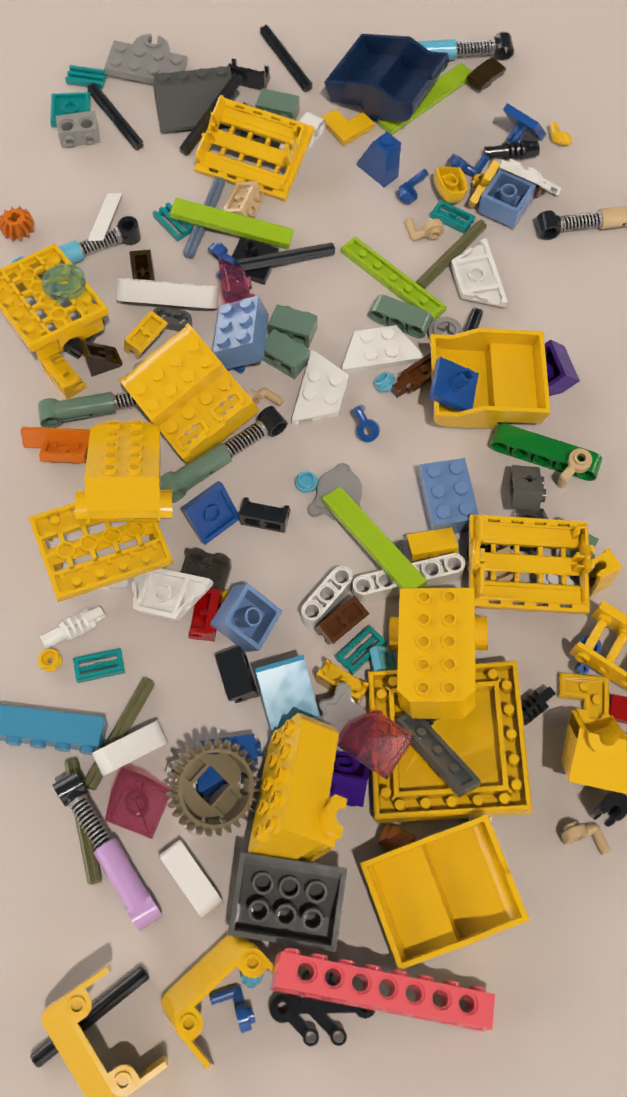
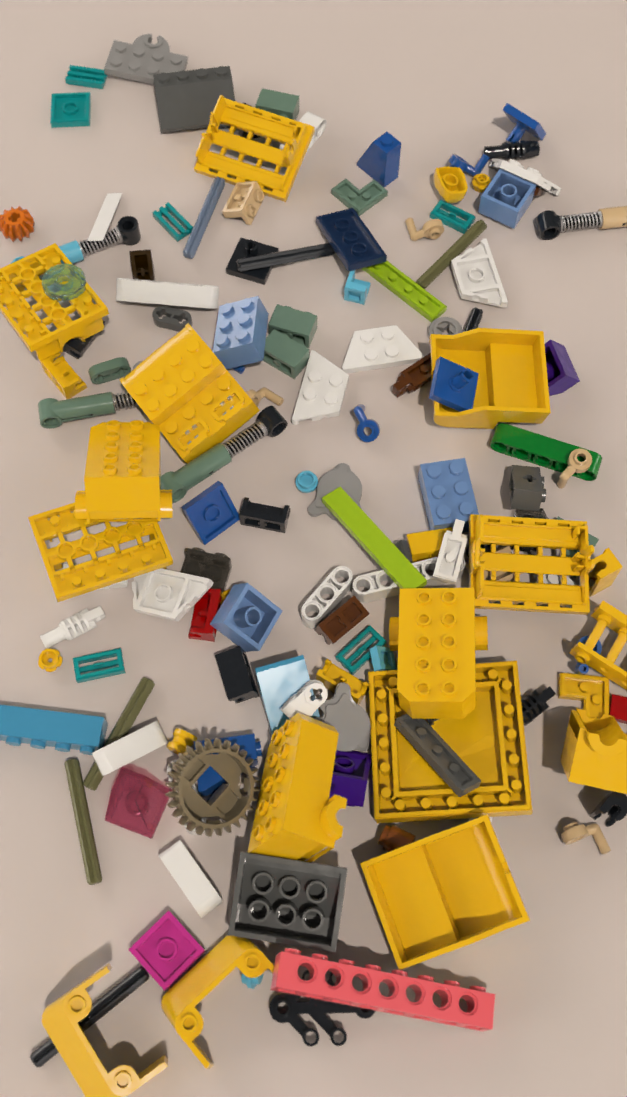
(57, 443): orange bracket -> none
(78, 129): light grey brick -> none
(100, 357): dark brown slope -> none
(109, 370): none -> sand green beam
(109, 853): piece -> none
(115, 116): black axle -> none
(144, 334): yellow hinge -> none
(166, 950): none -> dark pink plate
(181, 741): none -> yellow wheel
(202, 125): black axle -> none
(219, 251): blue plate -> none
(231, 223): lime tile -> none
(234, 282): clear pink slope -> none
(244, 1014): blue plate -> none
(251, 78): black hinge -> none
(286, 58): black axle -> none
(303, 702): none -> white piece
(347, 130): yellow tile -> none
(351, 239): none -> dark blue tile
(355, 289): none -> medium azure panel
(358, 199): none -> sand green tile
(376, 742): clear pink slope -> none
(384, 382): medium azure plate -> none
(386, 75): dark blue piece -> none
(406, 190): blue plate -> none
(407, 317): sand green beam -> none
(442, 88): lime tile -> none
(451, 554): none -> white hinge
(484, 183): yellow tile -> none
(485, 73): dark brown slope -> none
(499, 46): piece -> none
(558, 136): yellow arm -> none

